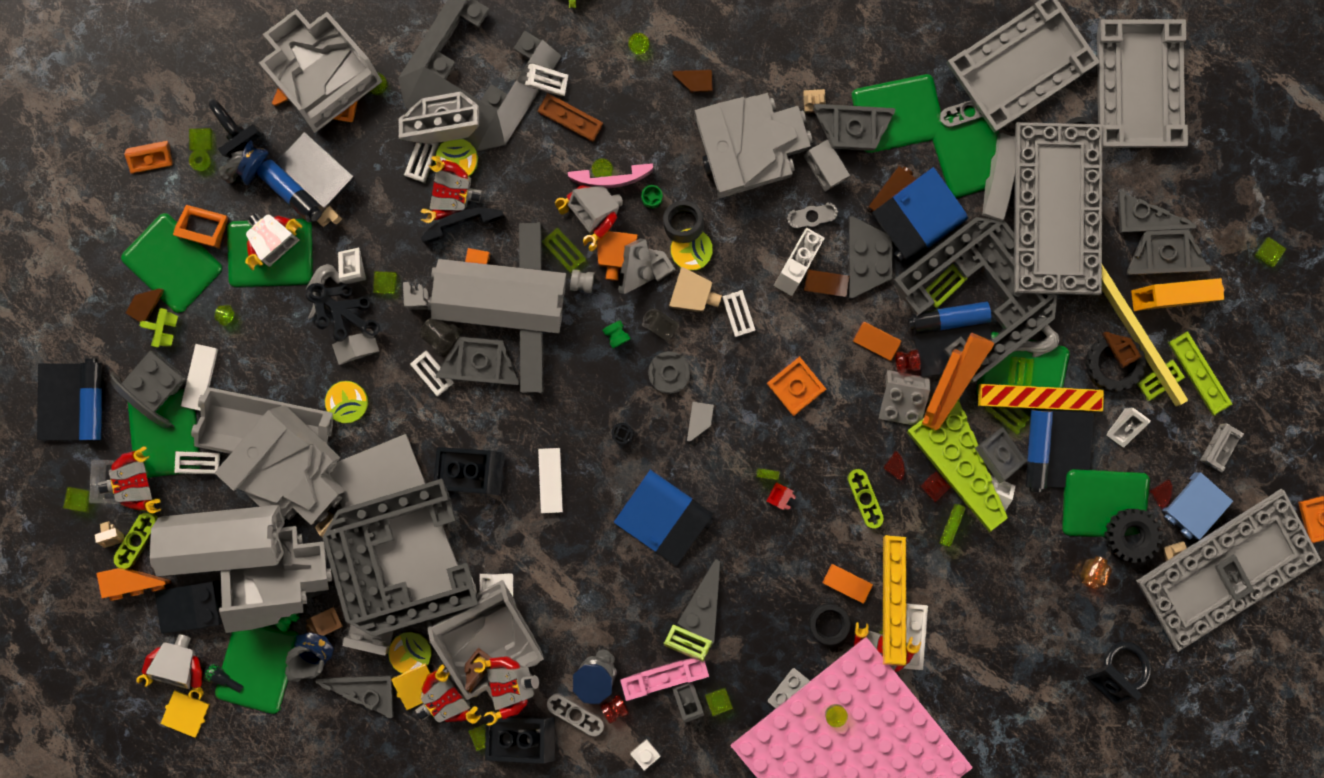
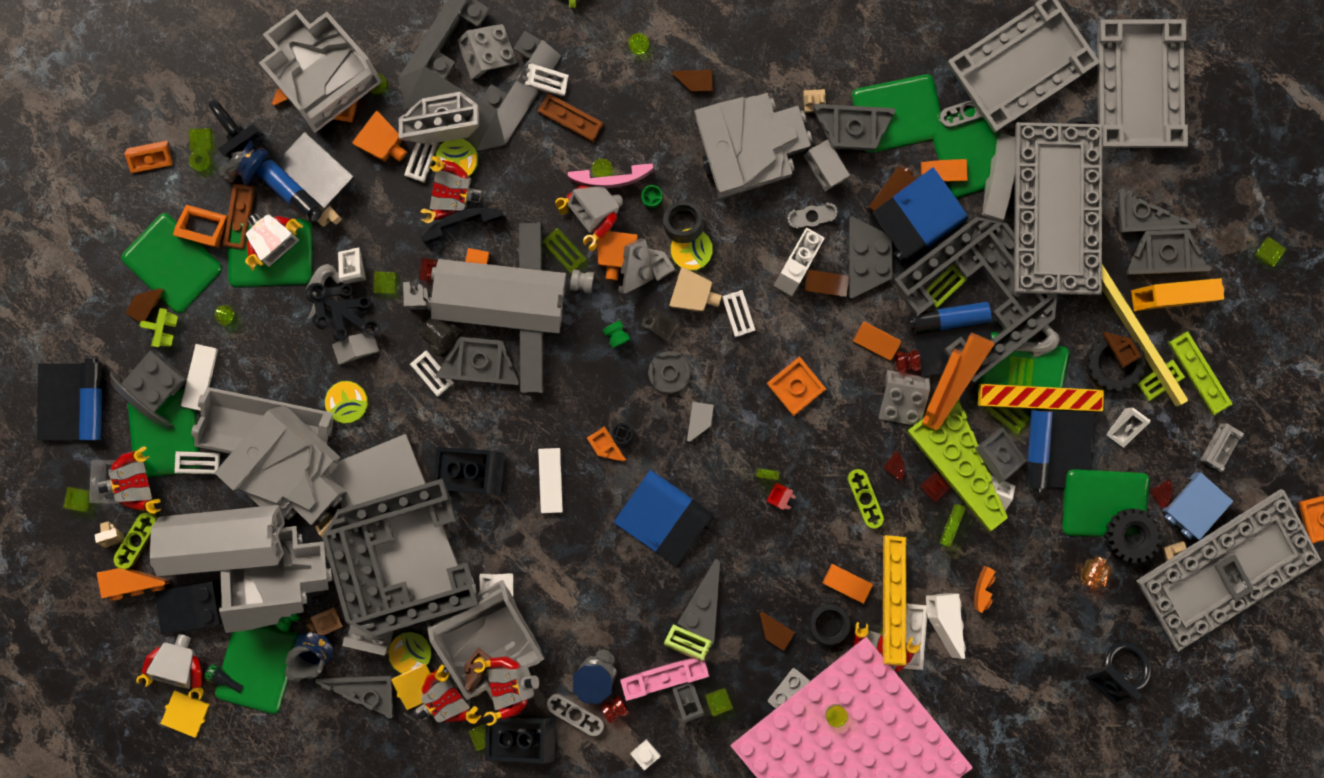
(239, 212): none -> dark orange tile
(379, 139): none -> orange torso
(426, 269): none -> clear red tile
(486, 50): none -> light grey bracket
(605, 445): none -> orange tile
(775, 631): none -> reddish brown tile
(945, 616): none -> white slope
(948, 169): none -> orange slope
(982, 597): none -> orange slope

